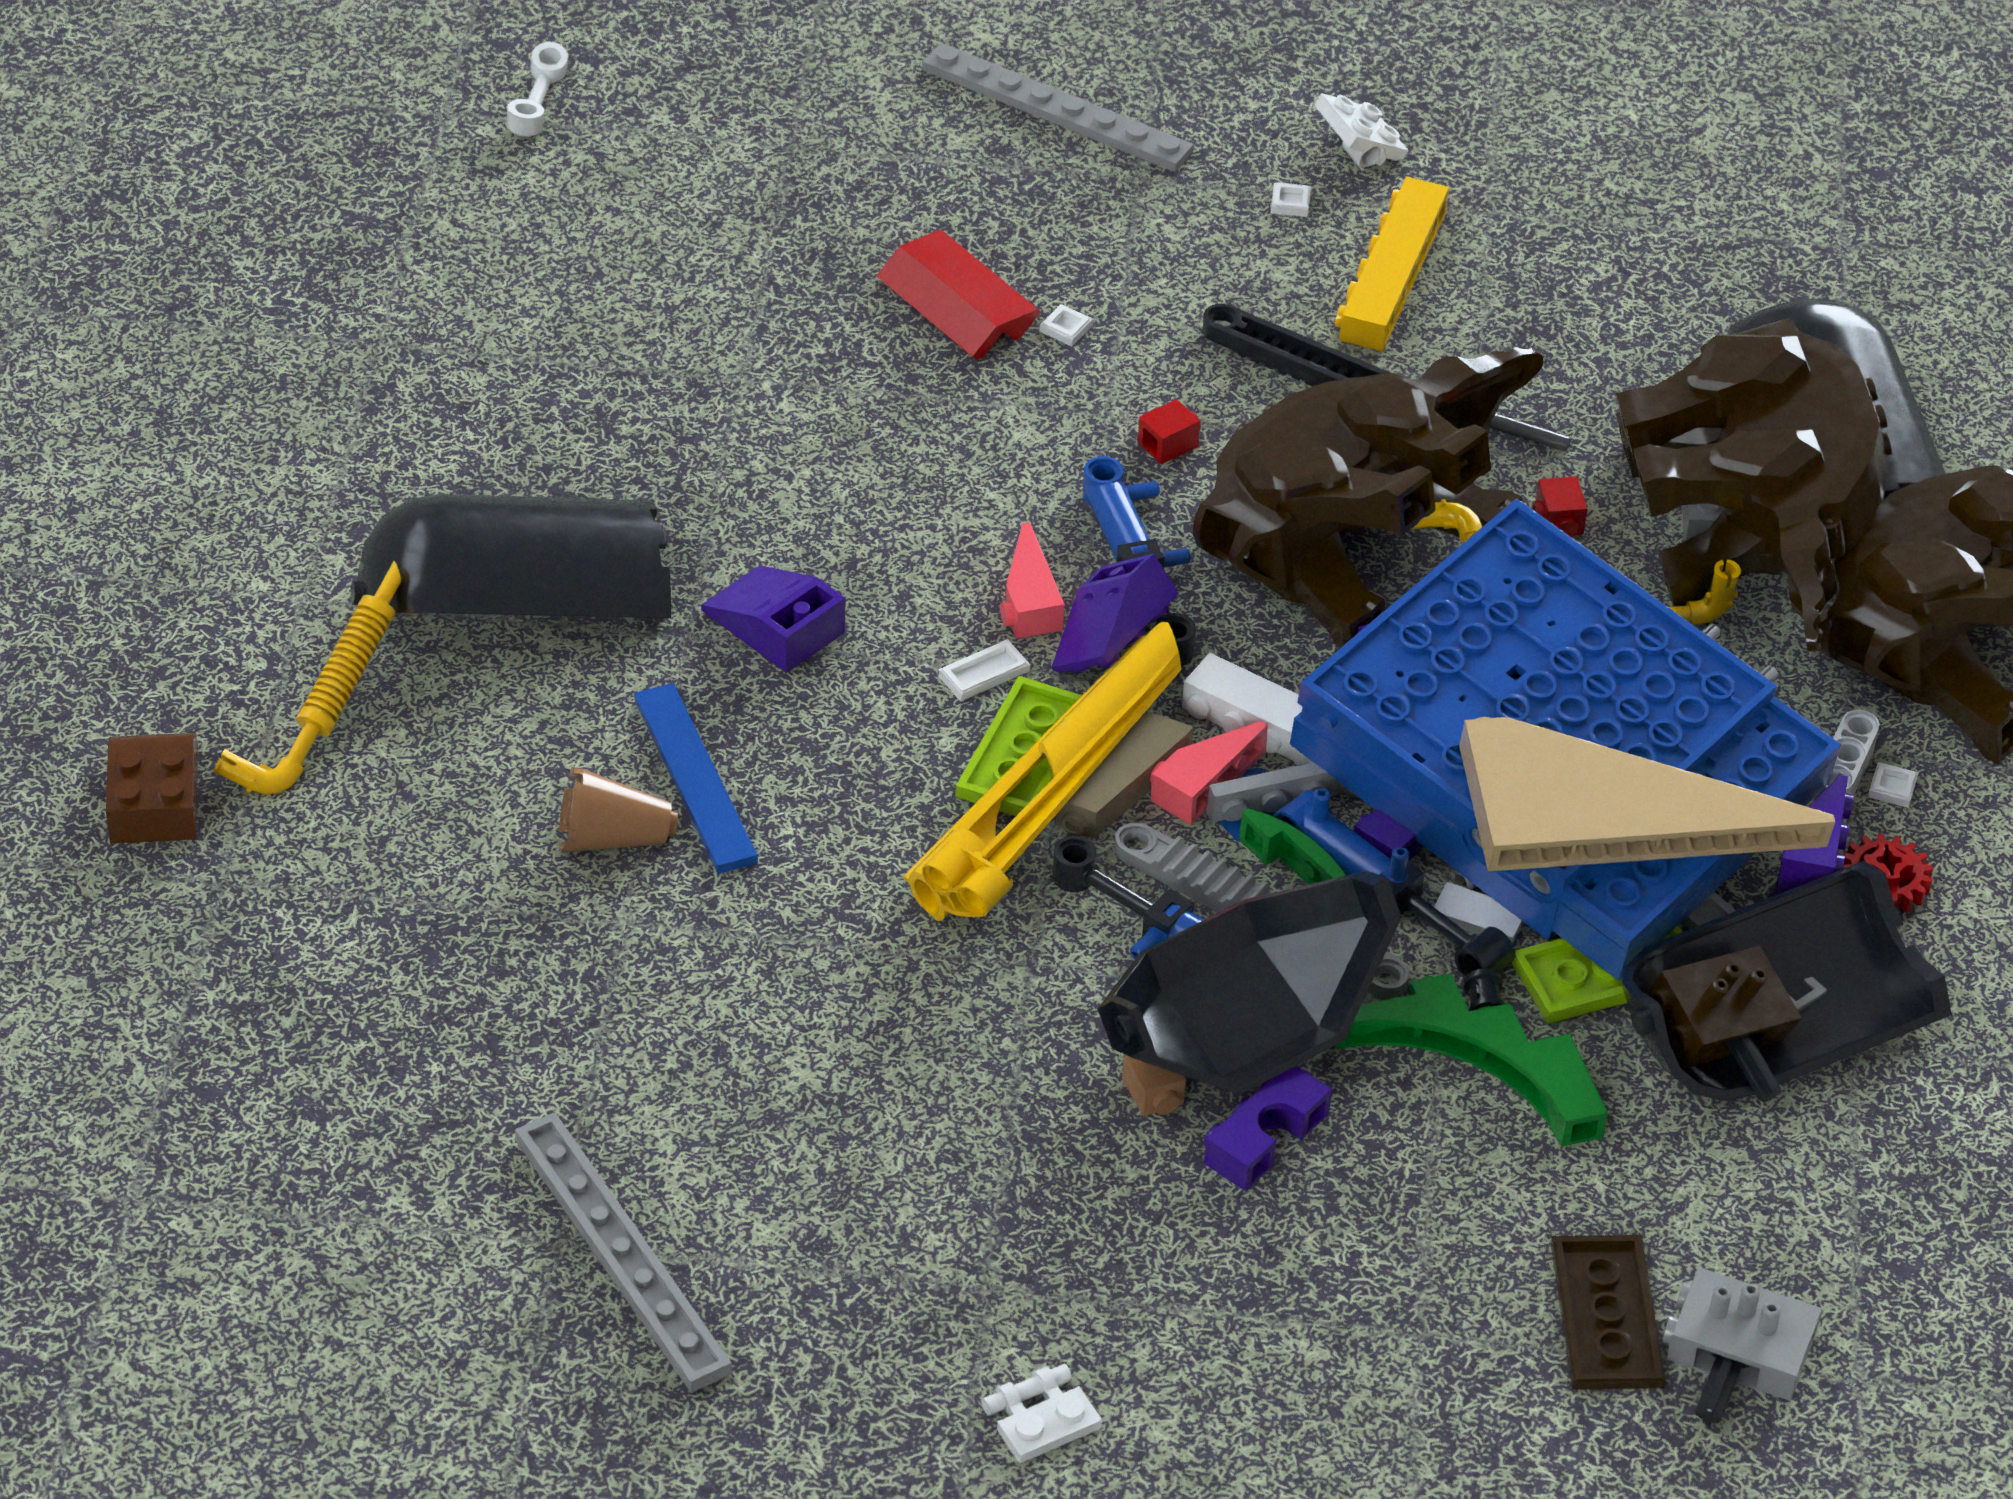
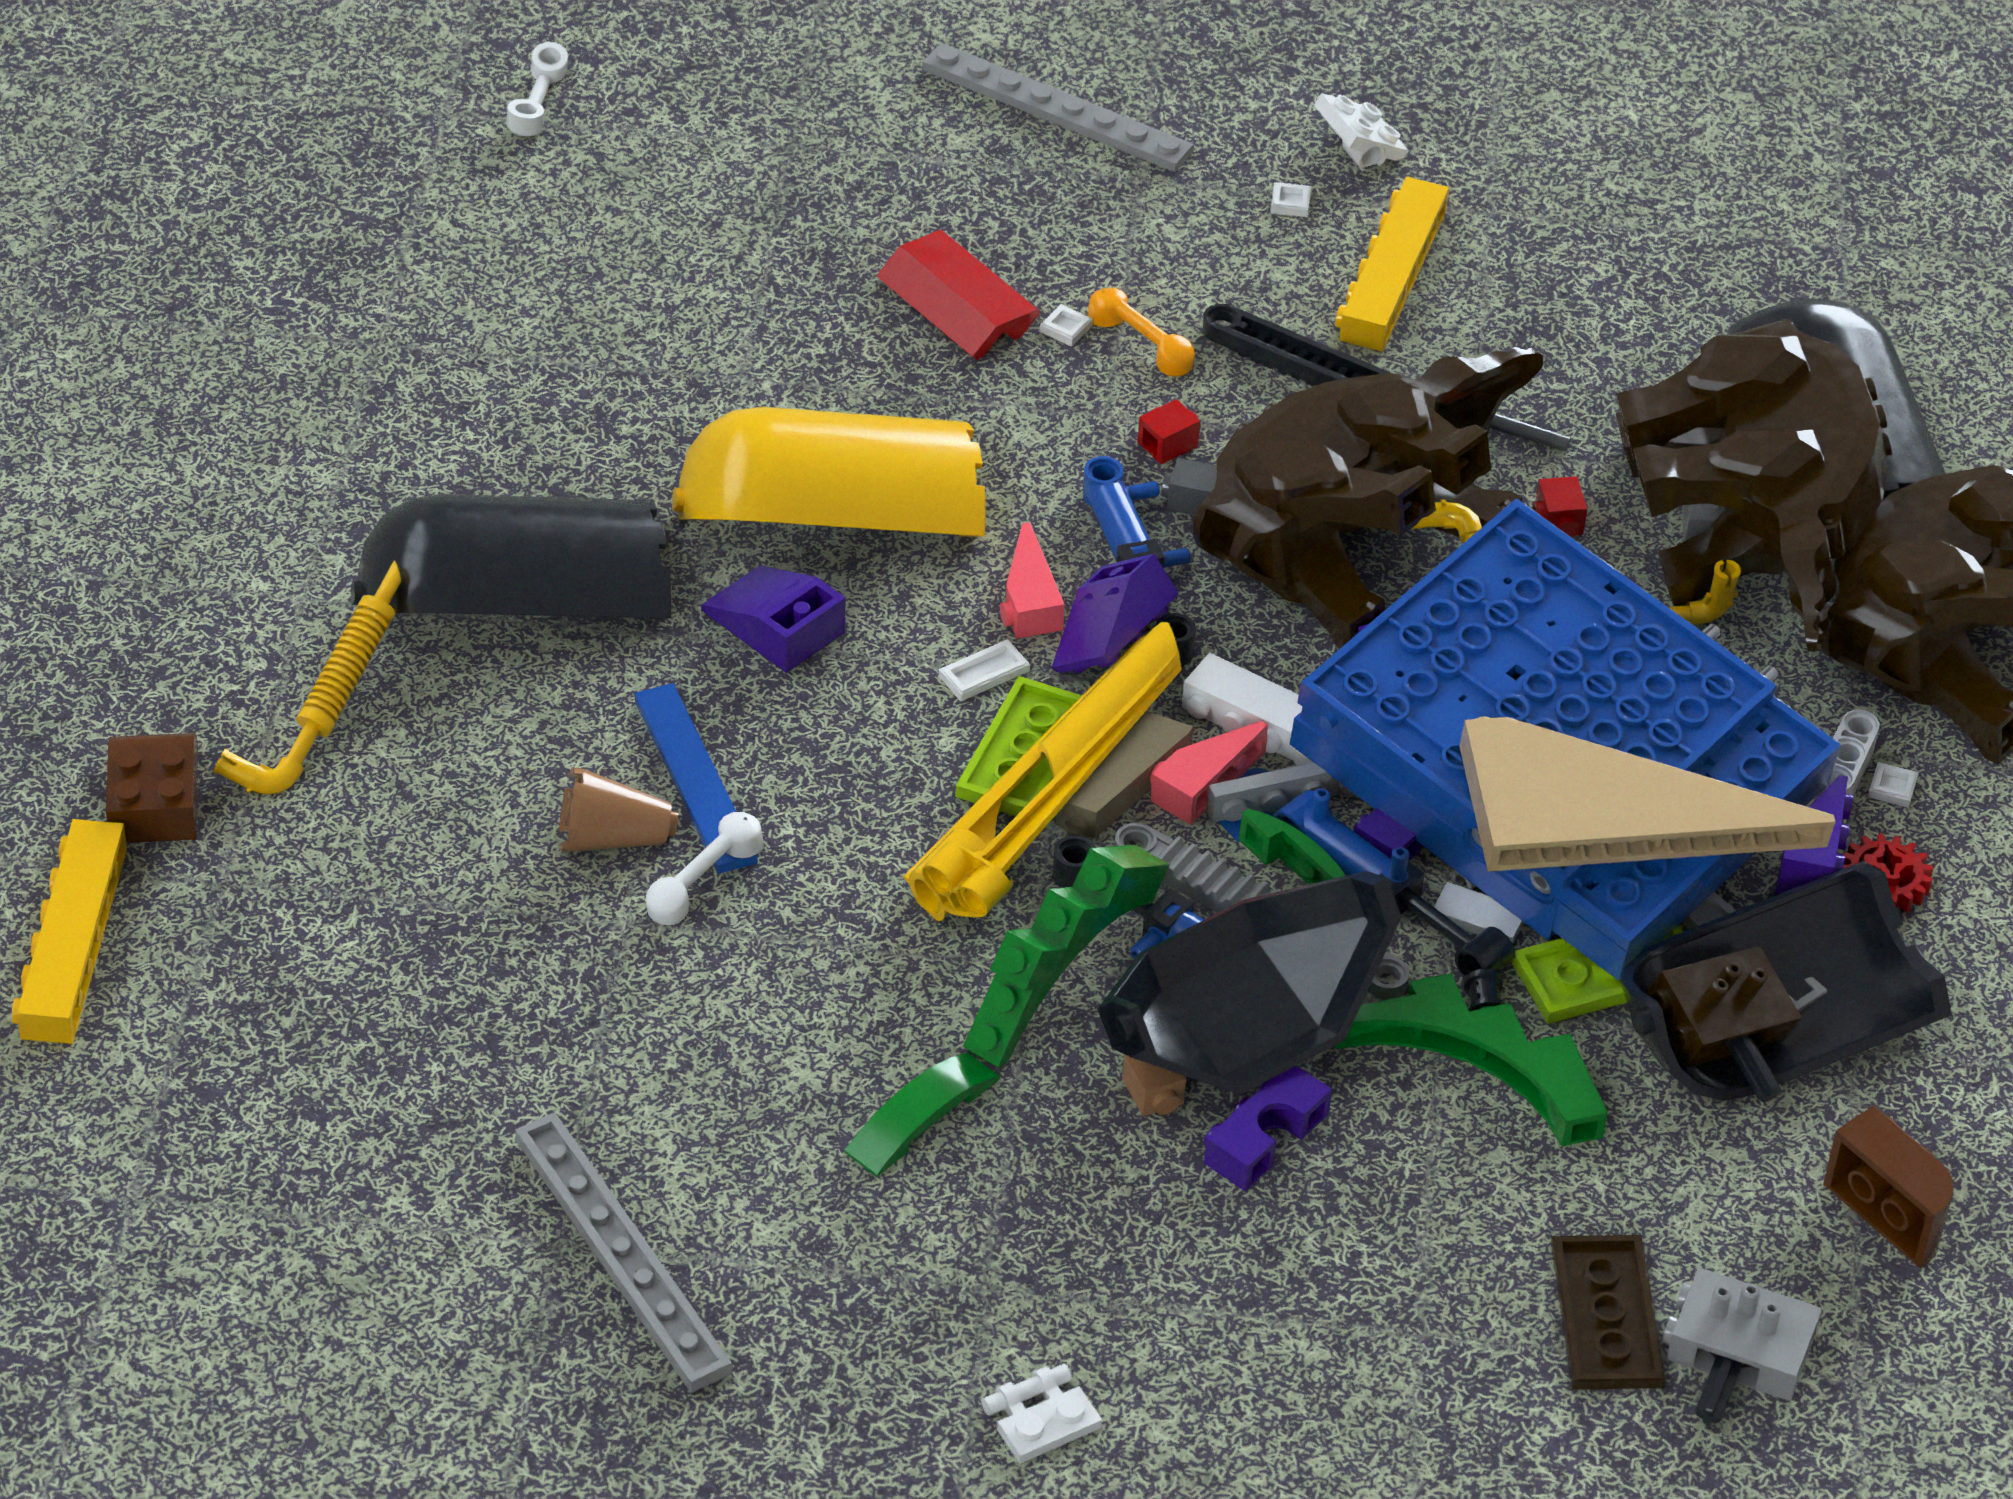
(70, 932): none -> yellow brick
(668, 896): none -> white piece
(834, 472): none -> yellow panel
(917, 1108): none -> green slope
(1070, 917): none -> green arch
(1174, 352): none -> light orange piece
(1188, 485): none -> dark grey brick
(1891, 1183): none -> reddish brown brick

